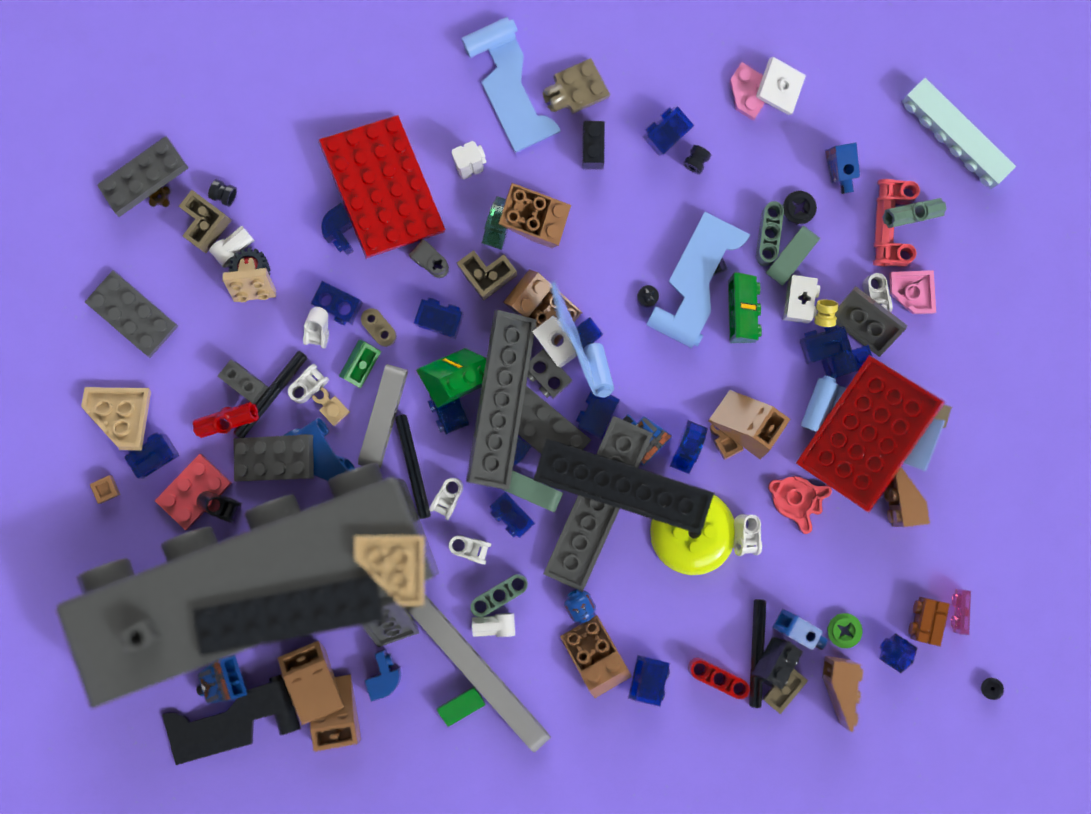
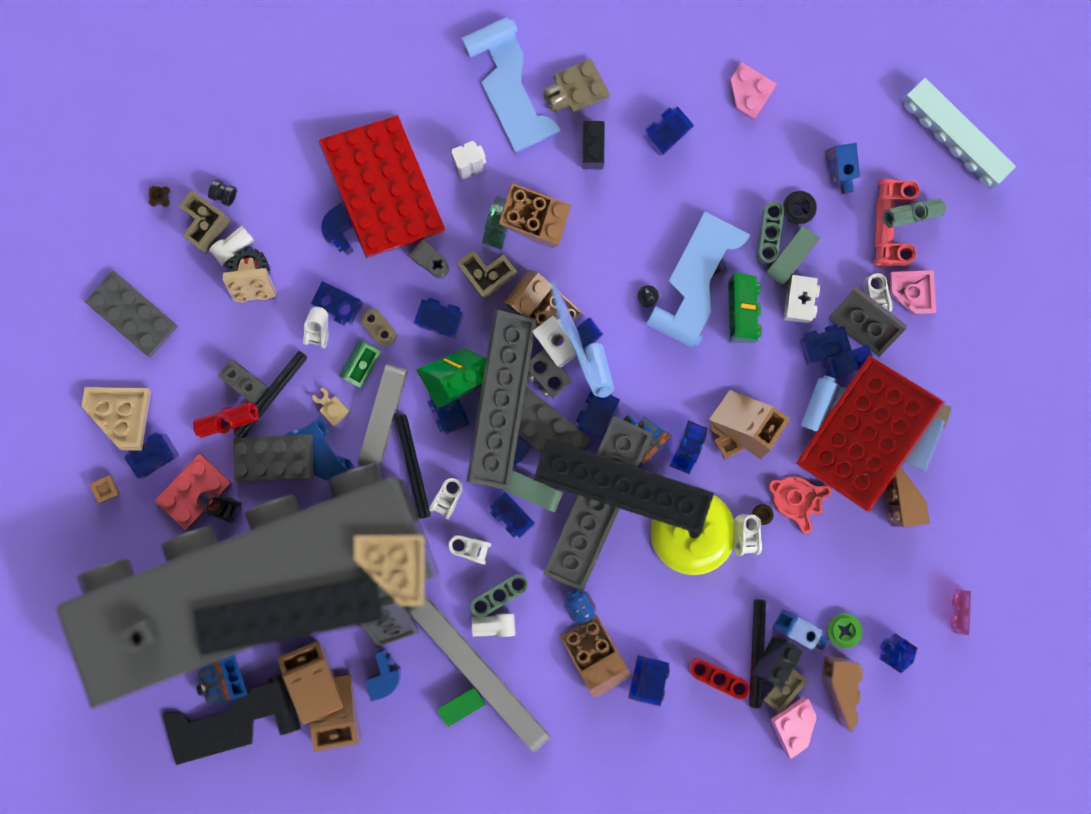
(142, 176): dark grey plate -> none
(308, 383): white piece -> none
(696, 160): black wheel -> none
(764, 513): none -> dark brown plate
(780, 86): white plate -> none
(795, 726): none -> bright pink plate
(826, 313): light yellow wheel -> none
(929, 621): dark orange brick -> none
(992, 688): black tile -> none

